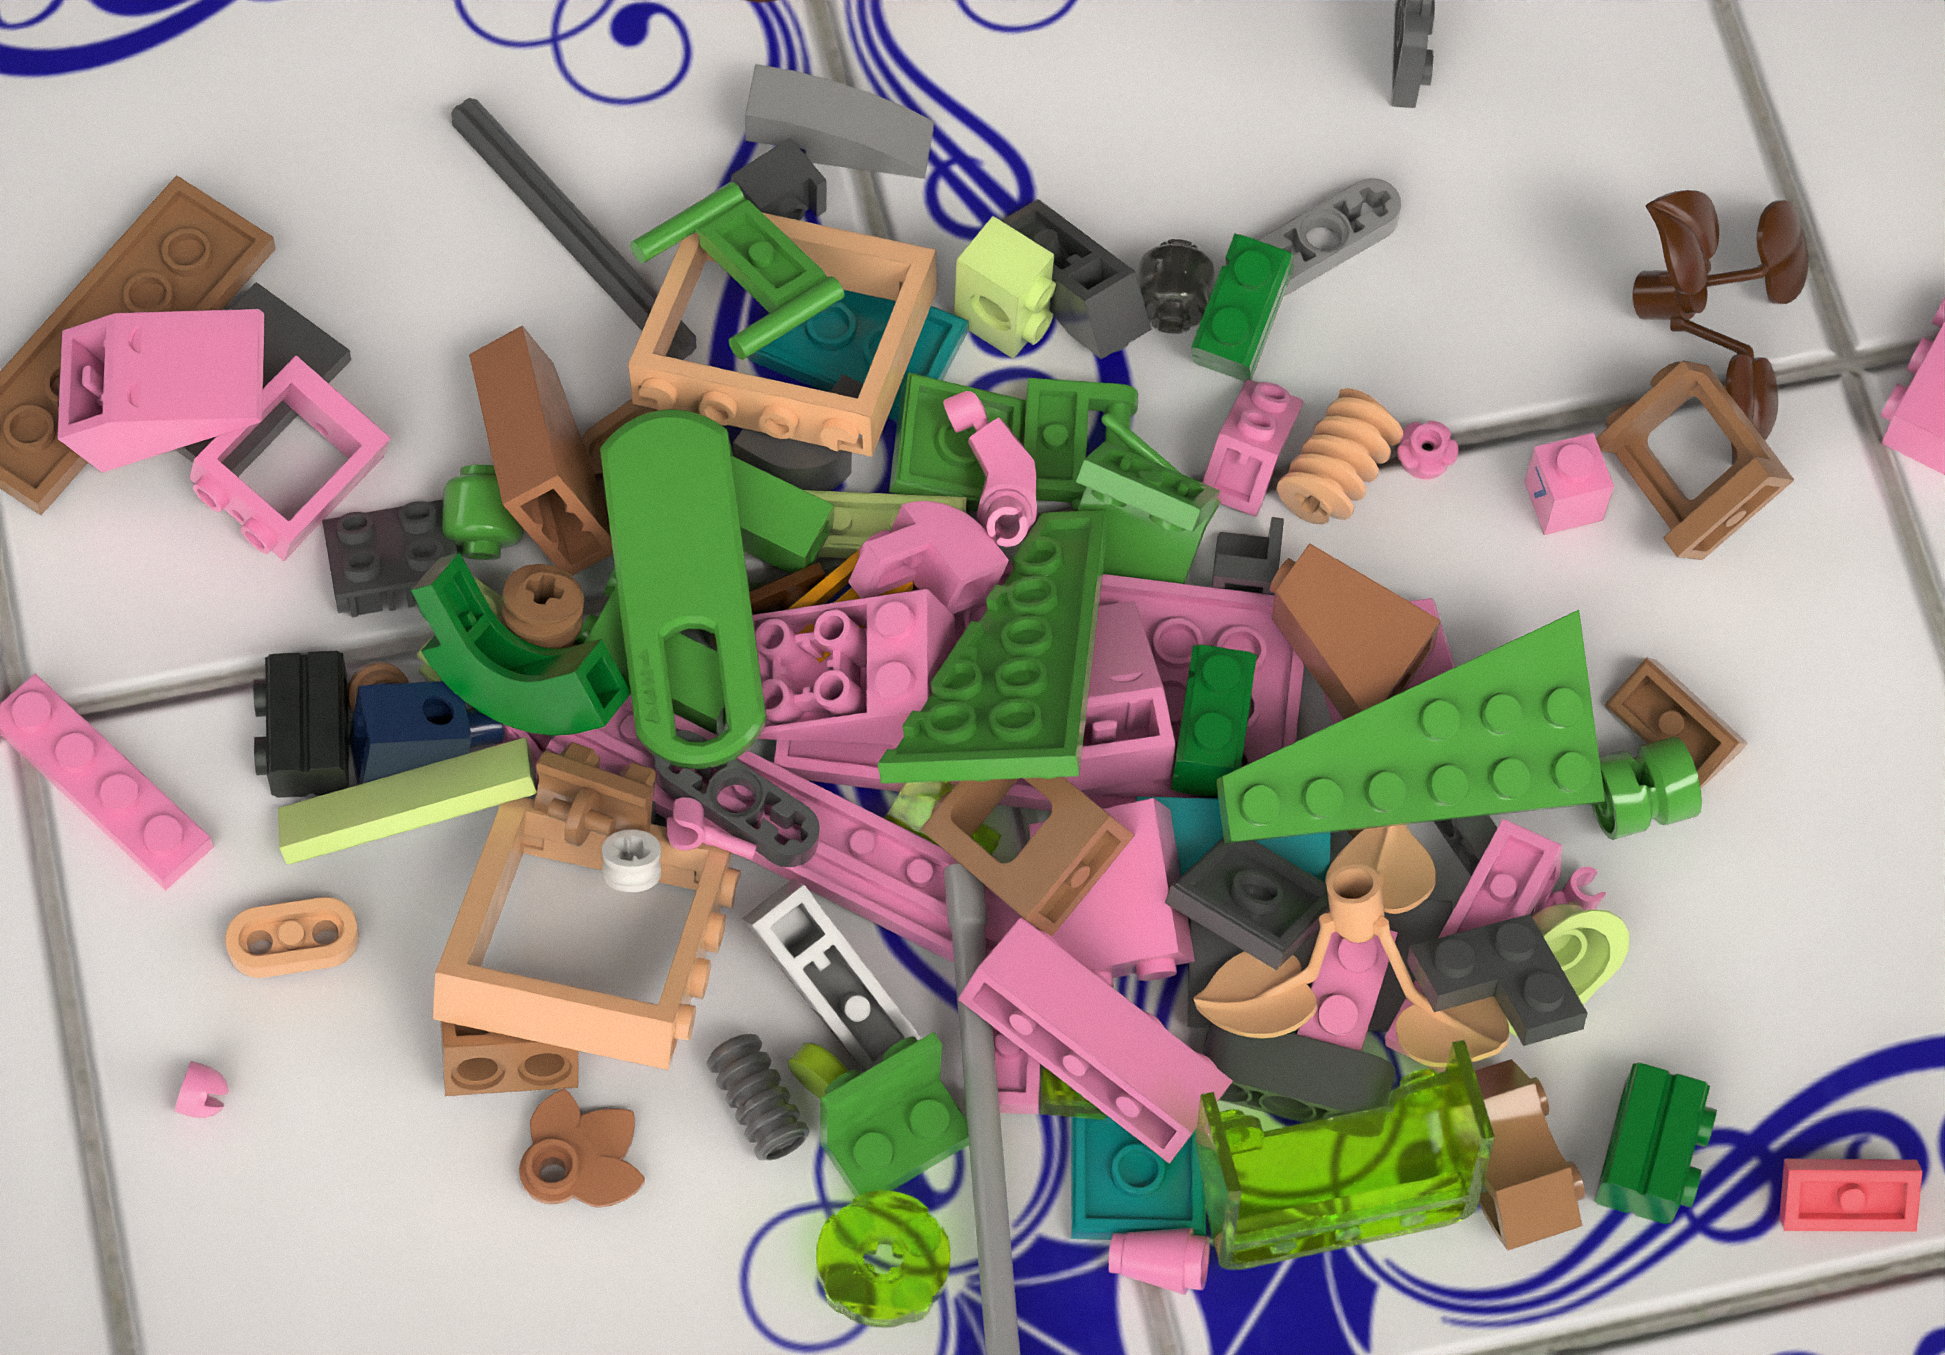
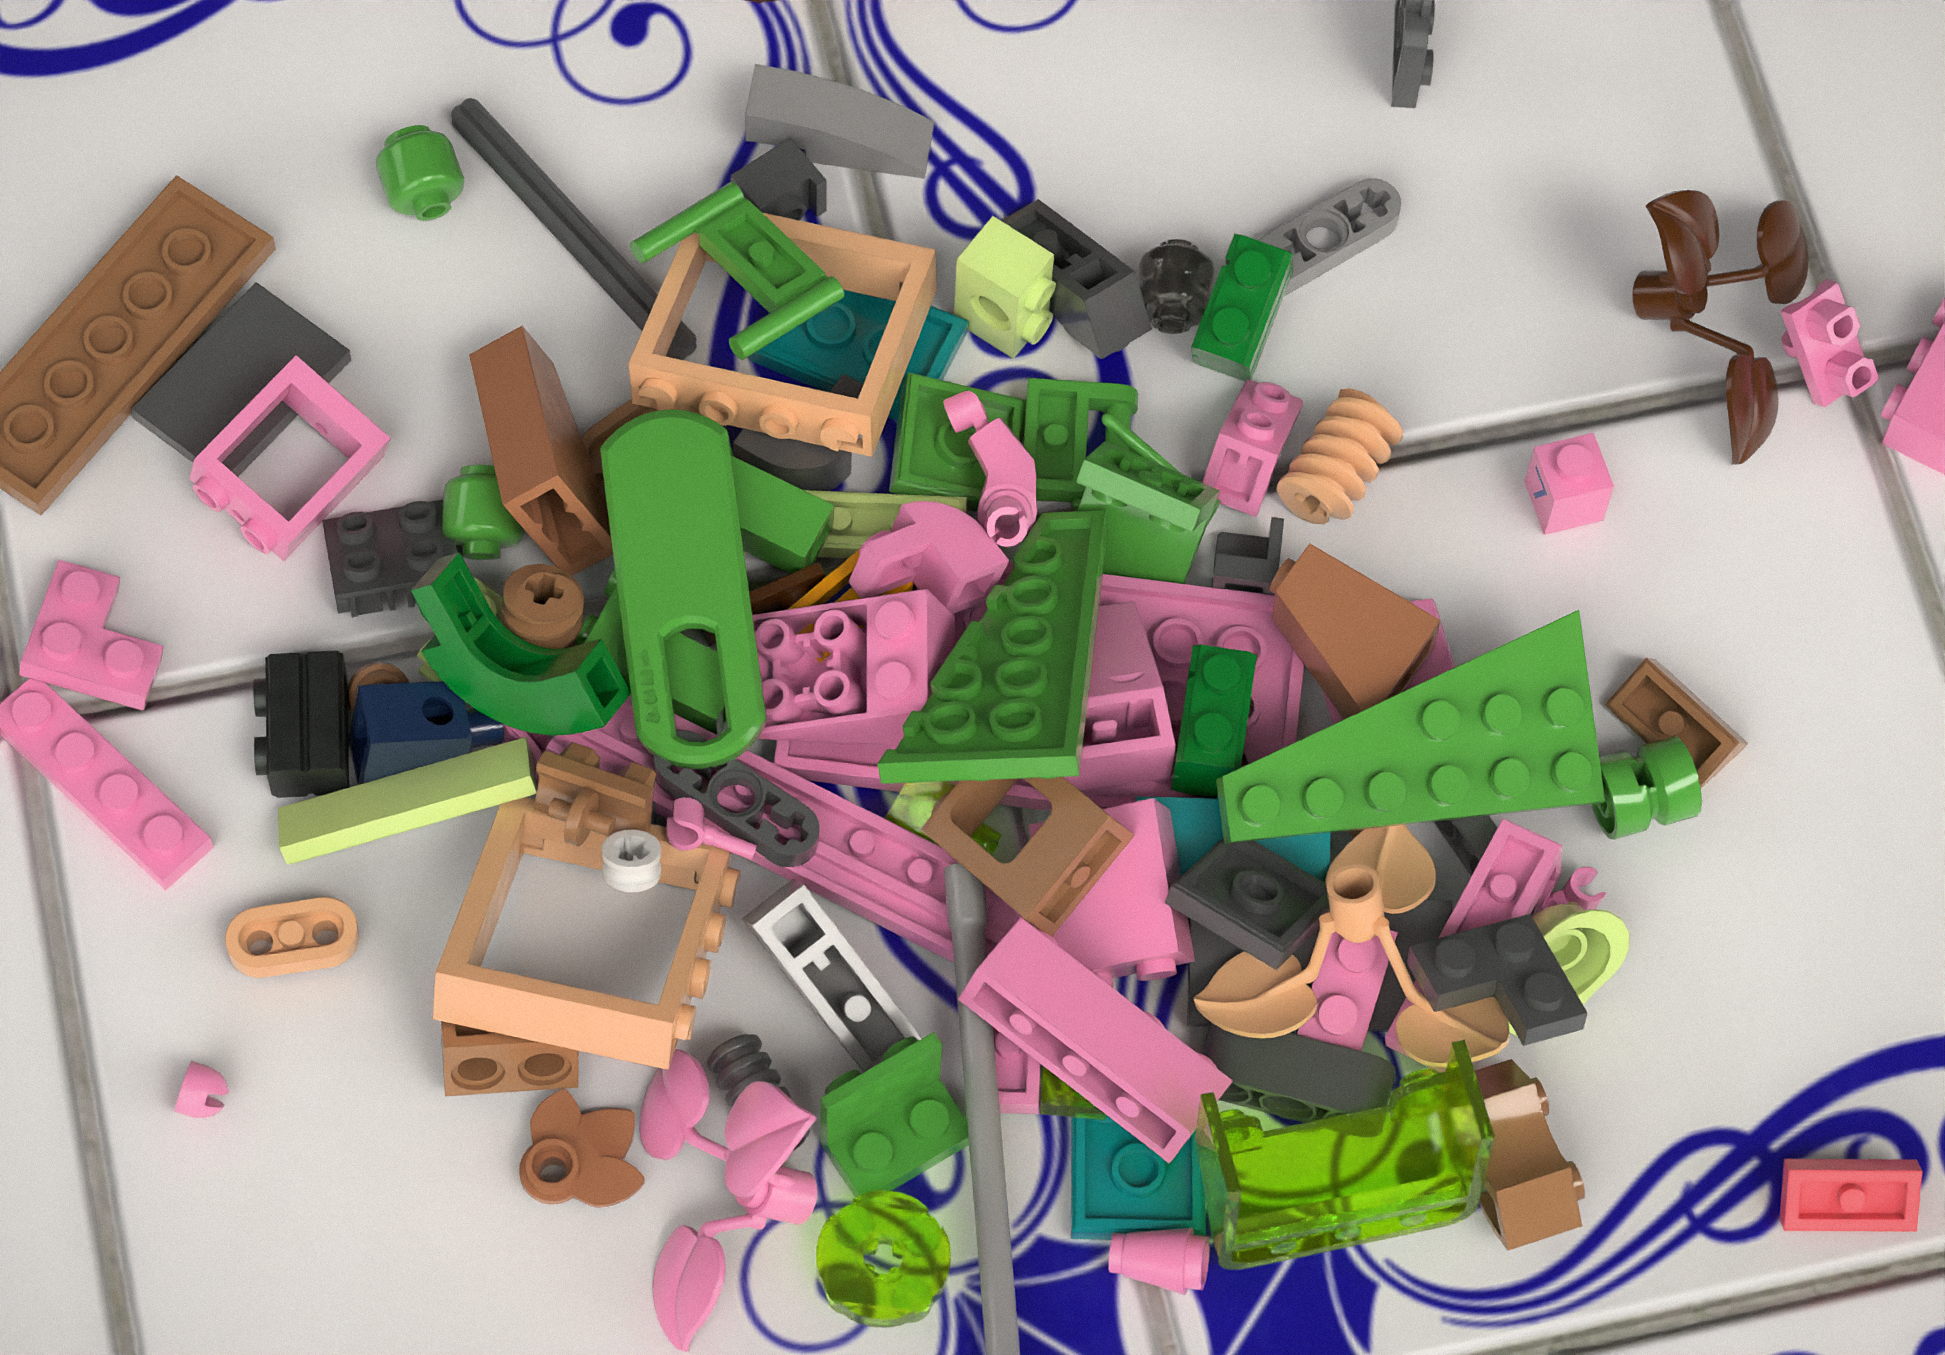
(77, 651): none -> bright pink plate
(158, 382): bright pink slope -> none
(419, 172): none -> bright green head
(760, 1137): none -> bright pink plant
(815, 1068): lime tile -> none
(1425, 463): bright pink plate -> none
(1654, 1144): green brick -> none
(1728, 502): medium nougat window -> none
(1826, 344): none -> bright pink hips

